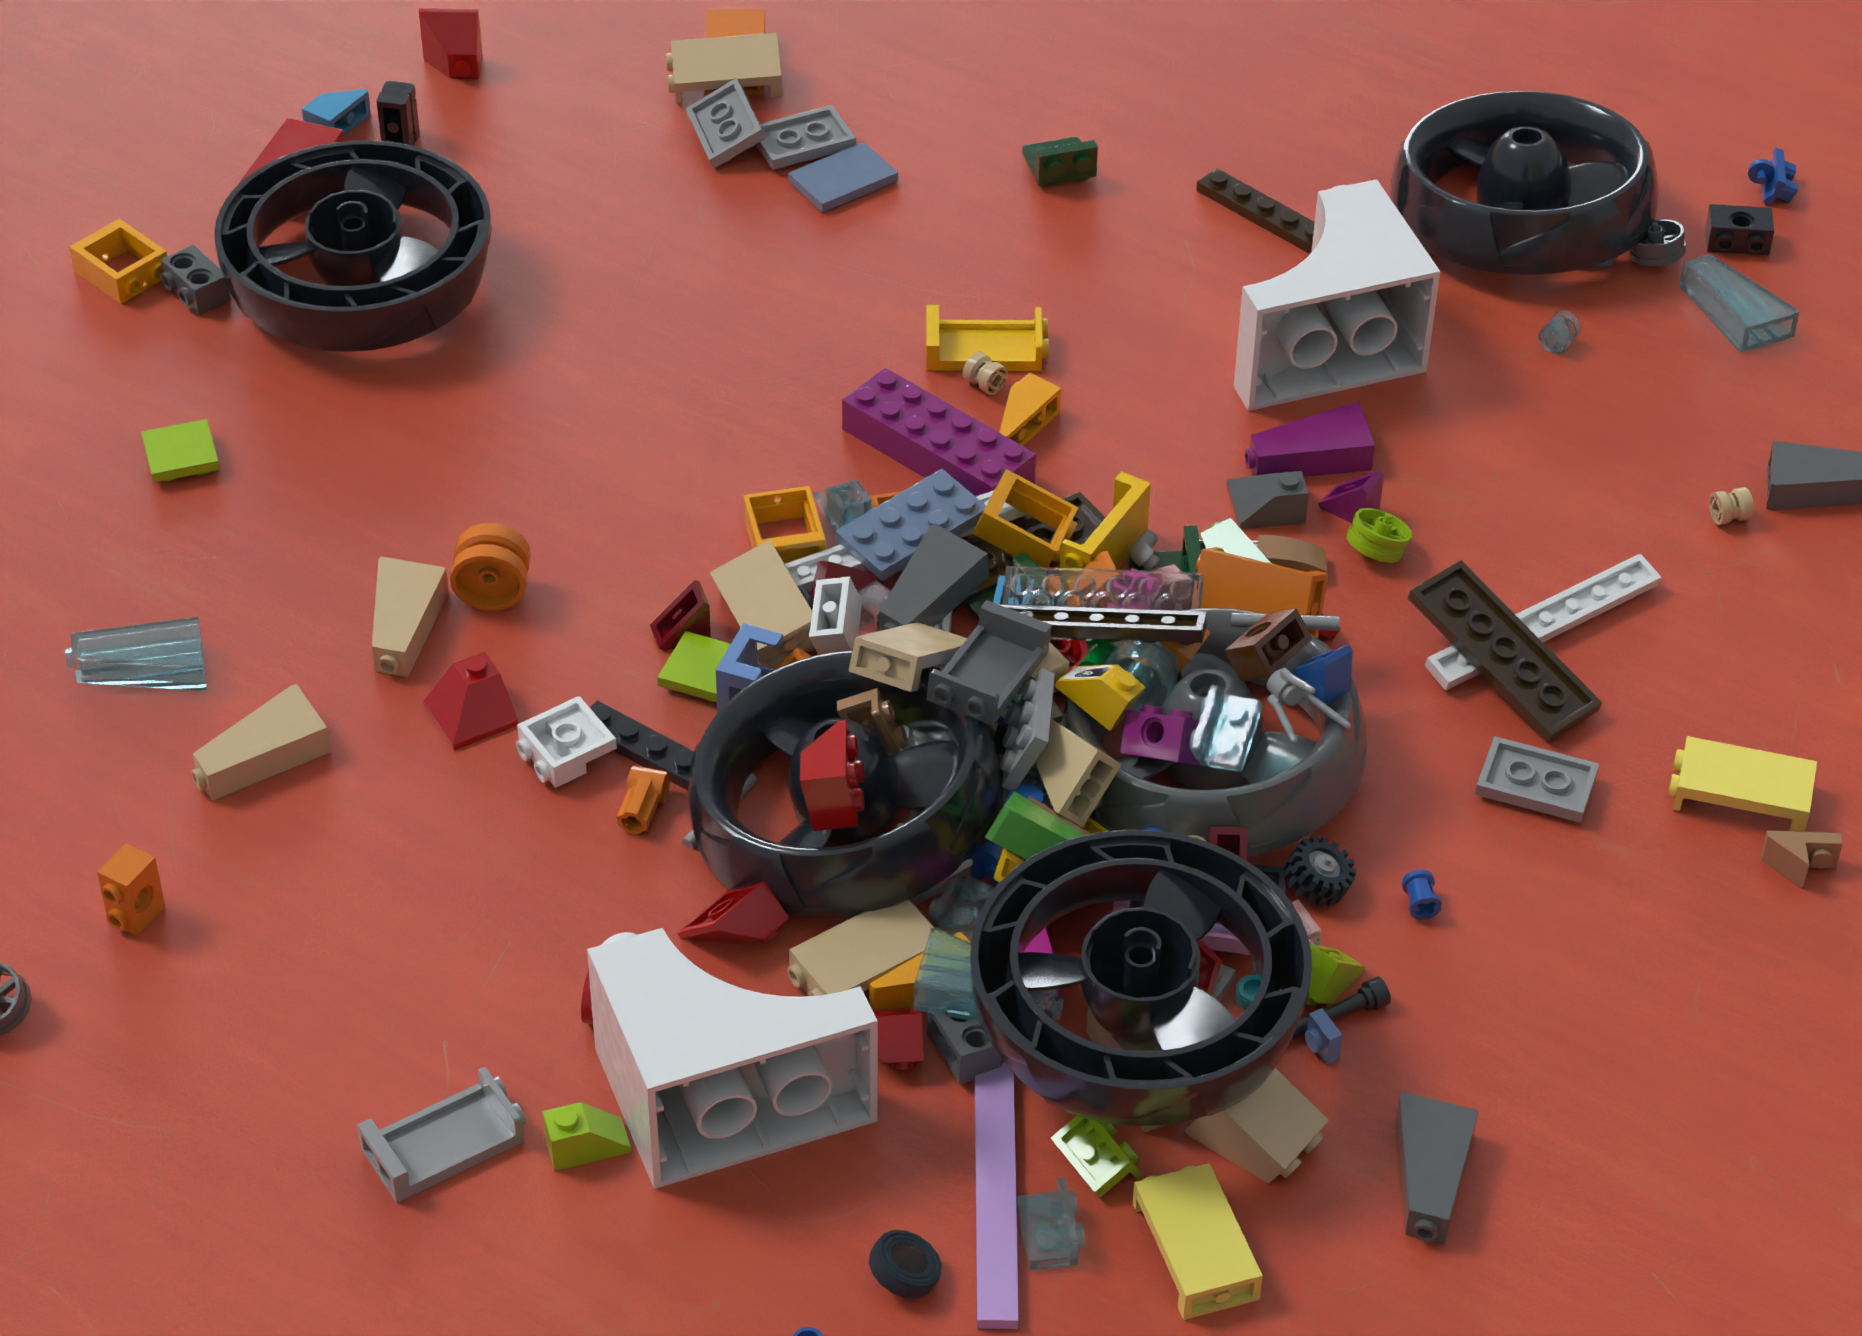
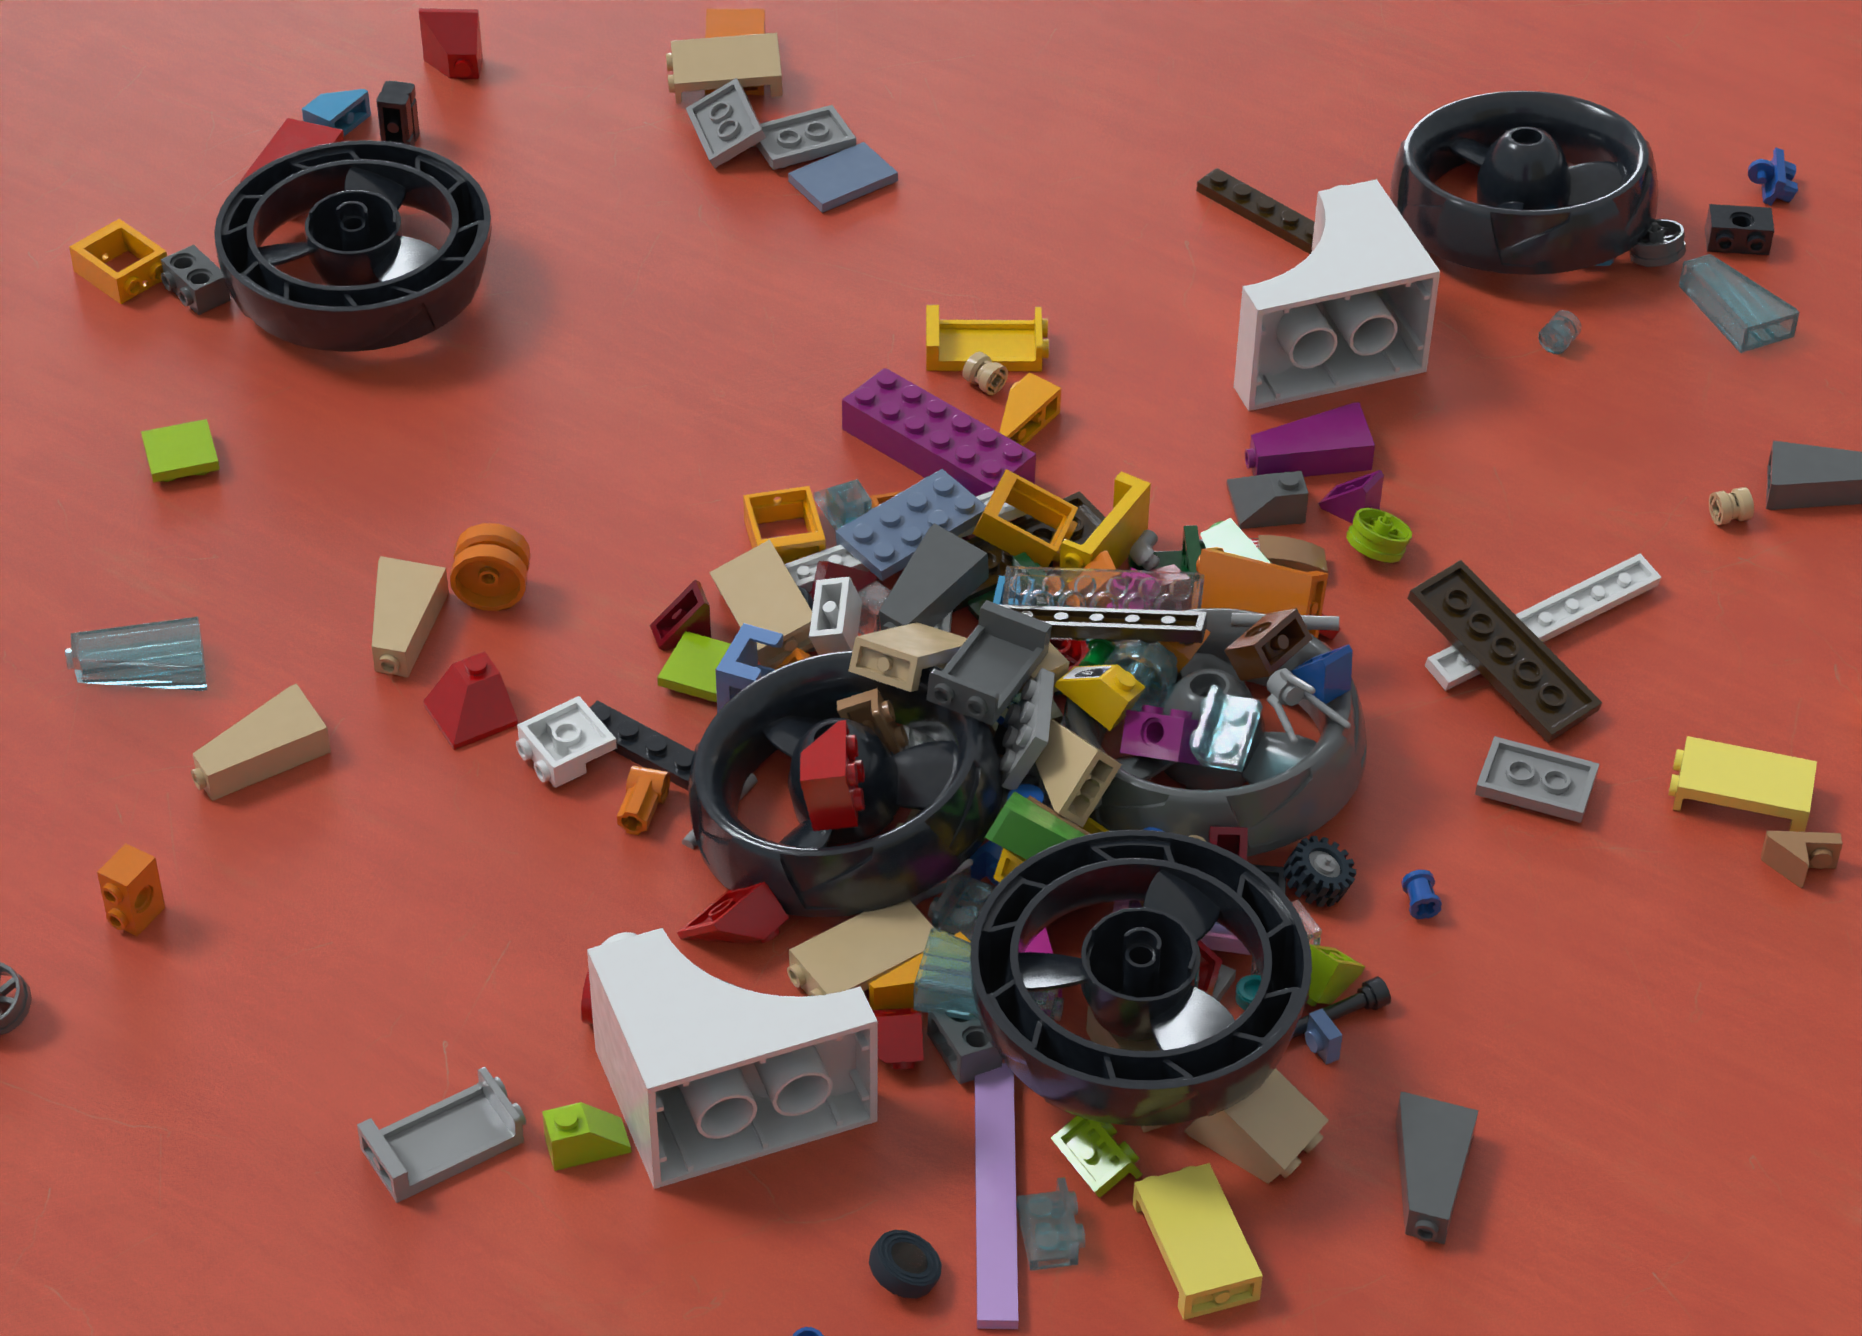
(1061, 160): bracket -> none

